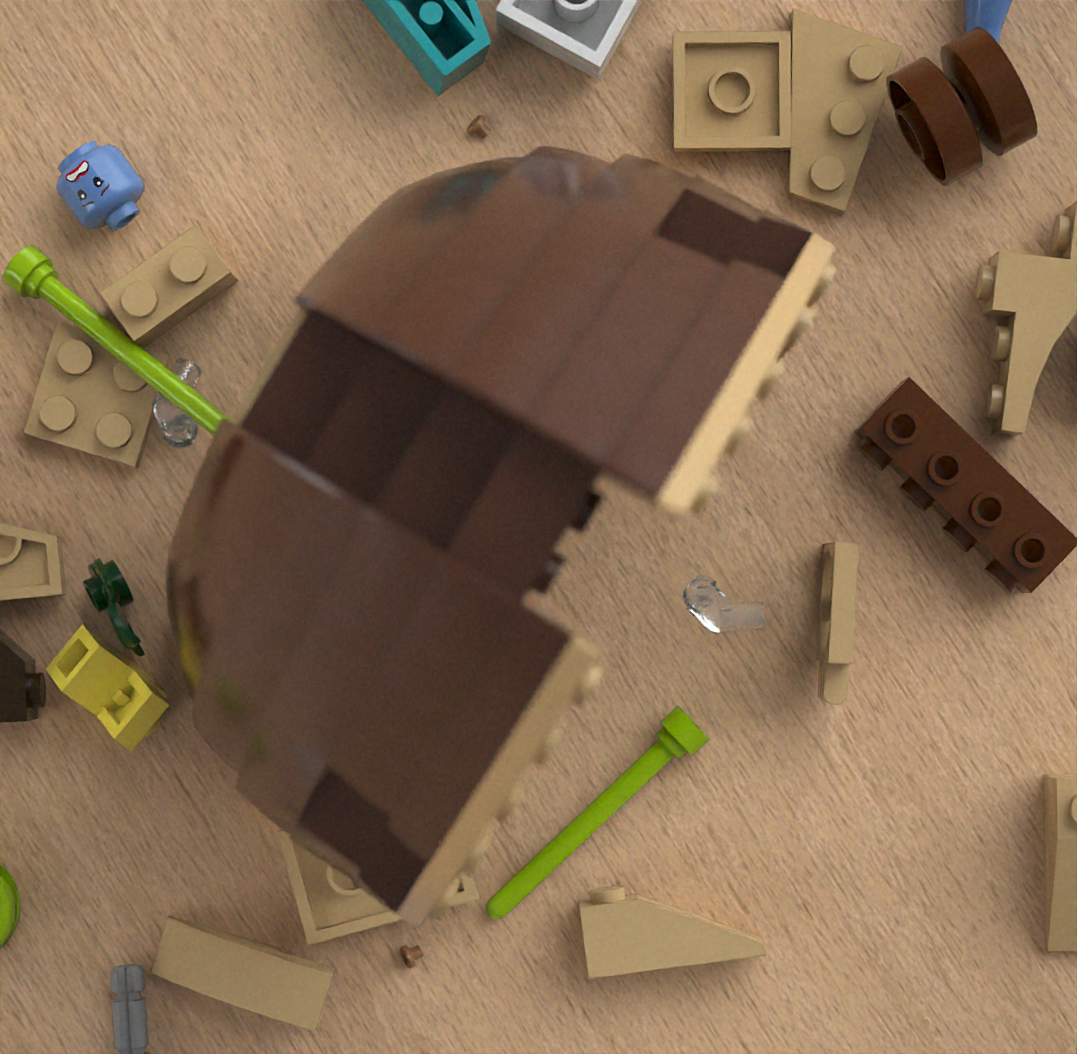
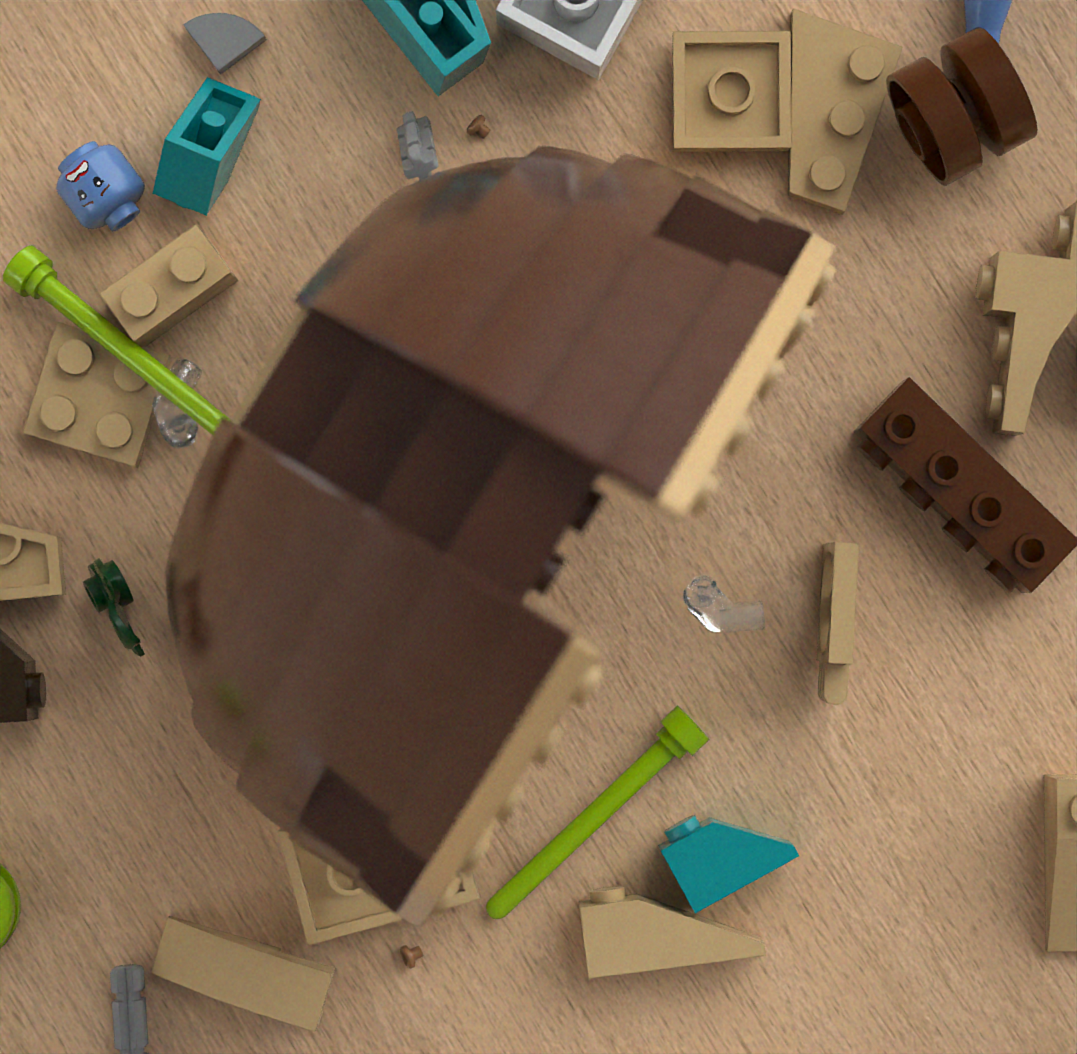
(109, 687): light yellow brick -> none
(205, 146): none -> teal slope
(224, 38): none -> light grey tile
(417, 146): none -> light grey axle
(720, 858): none -> teal slope

